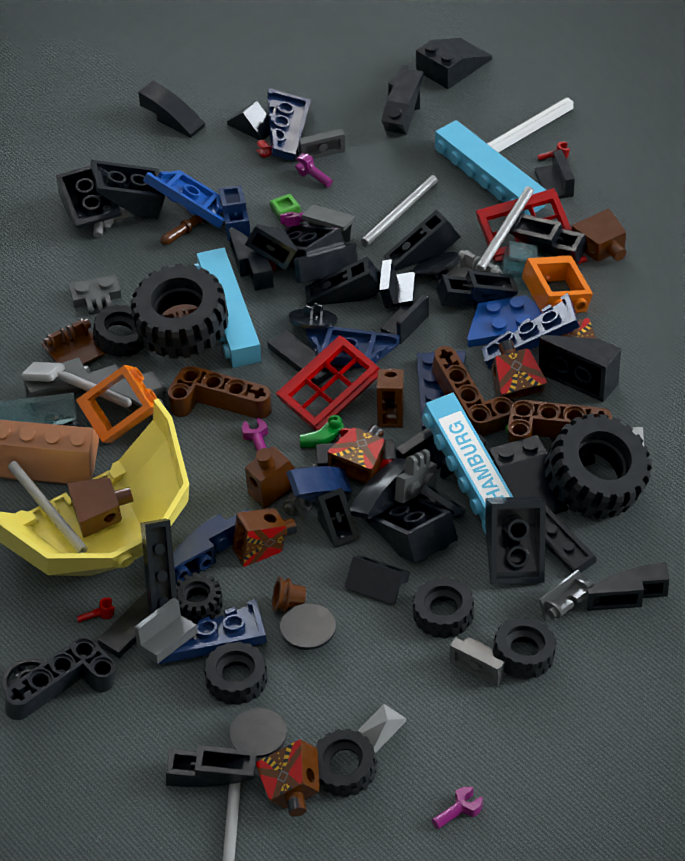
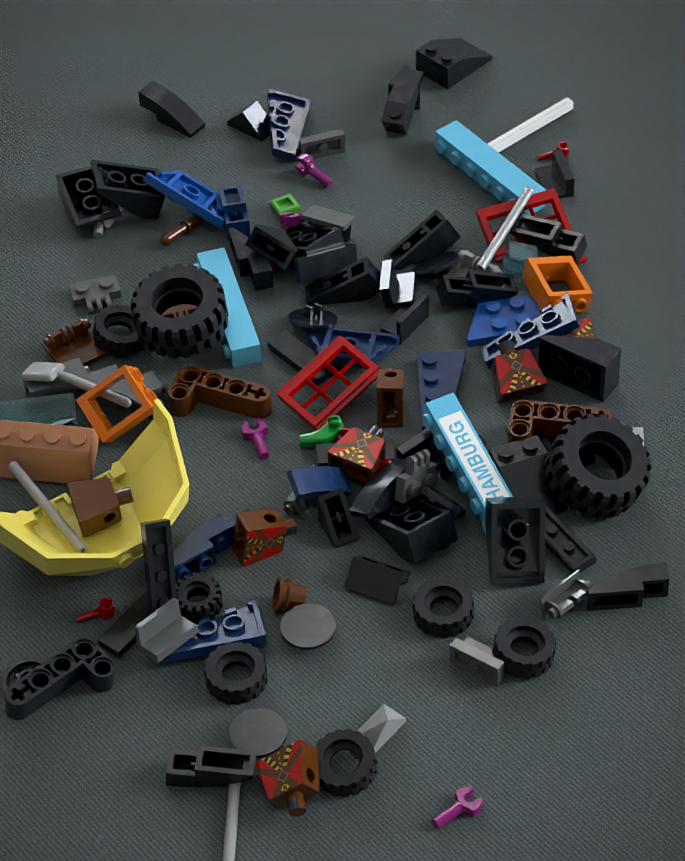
(265, 150): red hand -> none
(267, 476): reddish brown torso -> none
(399, 210): light grey piece -> none
(452, 377): reddish brown beam -> none
(603, 236): reddish brown torso -> none

